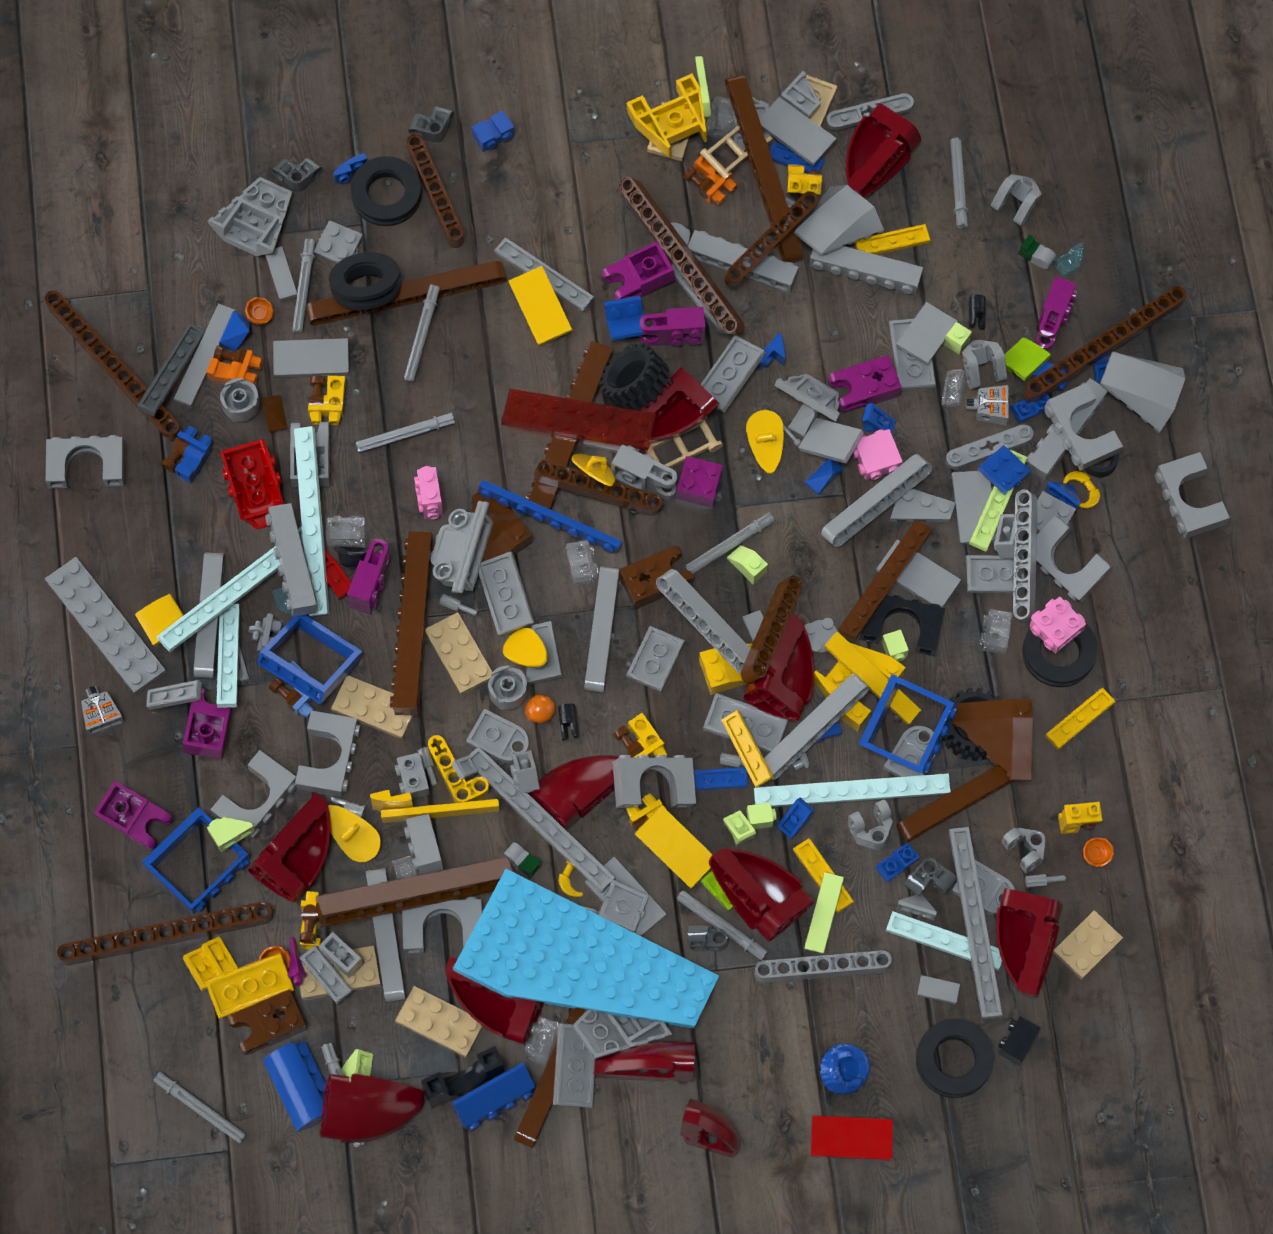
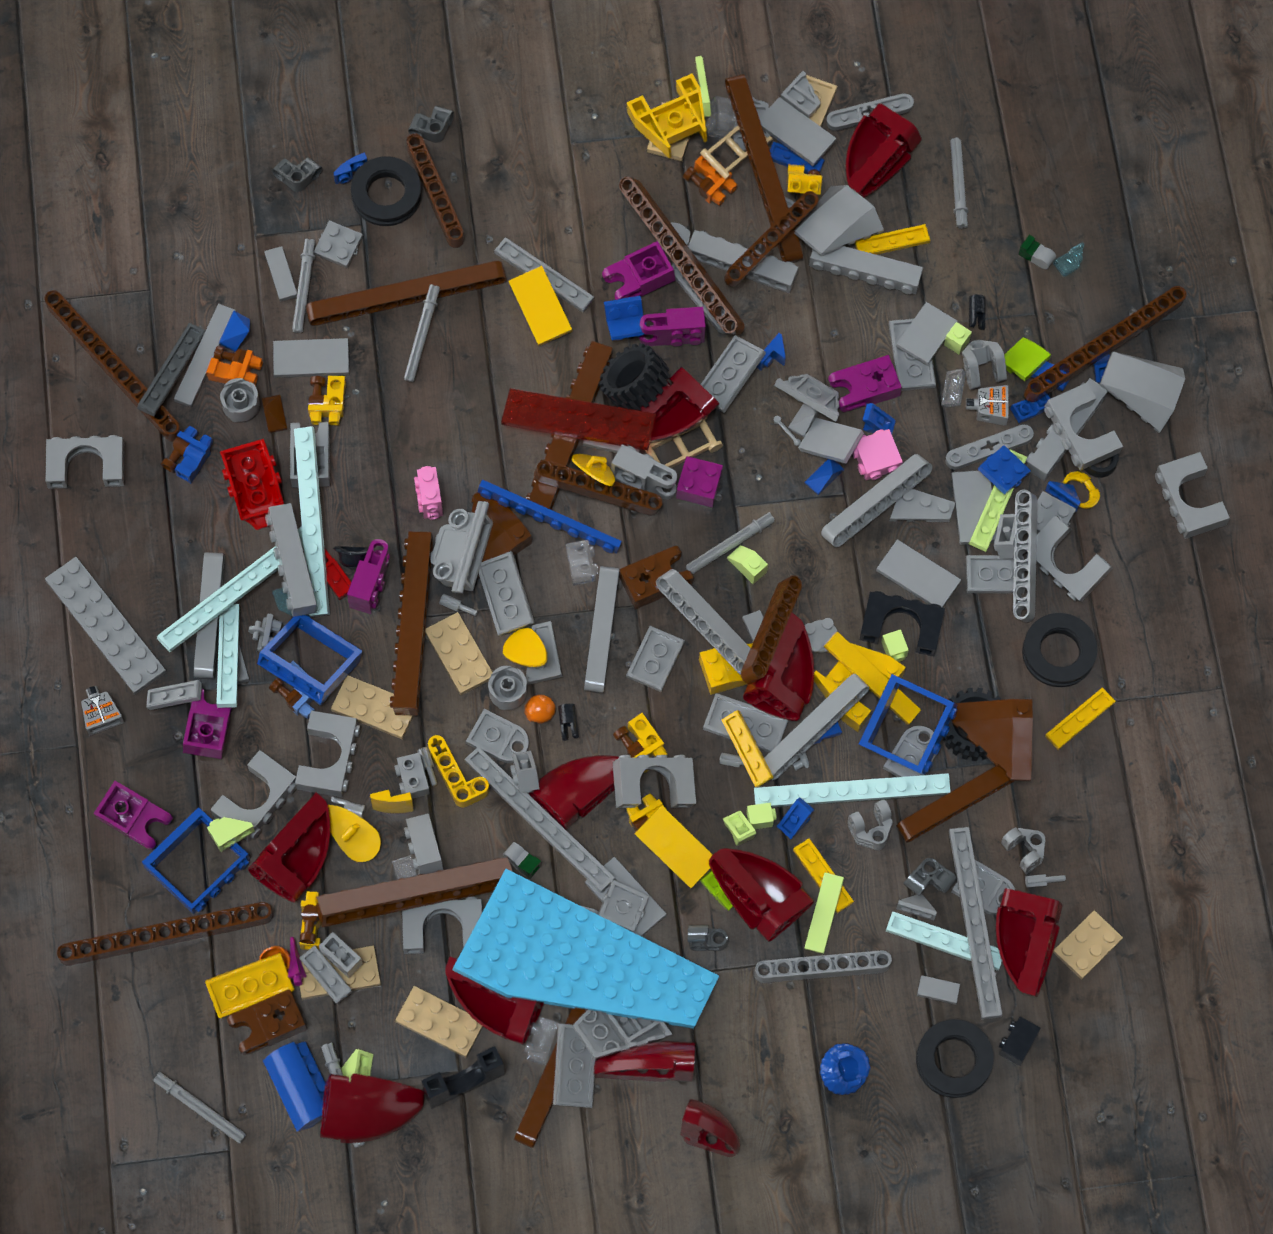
(159, 616): yellow slope -> none
(209, 961): yellow slope -> none
(254, 217): light grey wedge -> none
(259, 311): orange hair -> none
(345, 531): clear brick -> none
(365, 297): black tyre -> none
(387, 946): light grey beam -> none
(405, 432): light grey axle -> none
(441, 810): yellow tile -> none
(464, 767): light grey tile -> none
(493, 131): blue brick -> none
(494, 1097): blue slope -> none
(564, 882): yellow piece -> none
(719, 923): light grey axle -> none
(720, 779): blue tile -> none
(766, 439): yellow shield -> none
(851, 1138): red tile -> none
(885, 580): reddish brown plate -> none
(897, 862): blue slope -> none
(996, 632): clear brick -> none
(1021, 188): light grey piece -> none
(1055, 310): magenta brick -> none
(1057, 624): bright pink brick -> none
(1079, 816): yellow hips -> none
(1098, 852): orange hair -> none

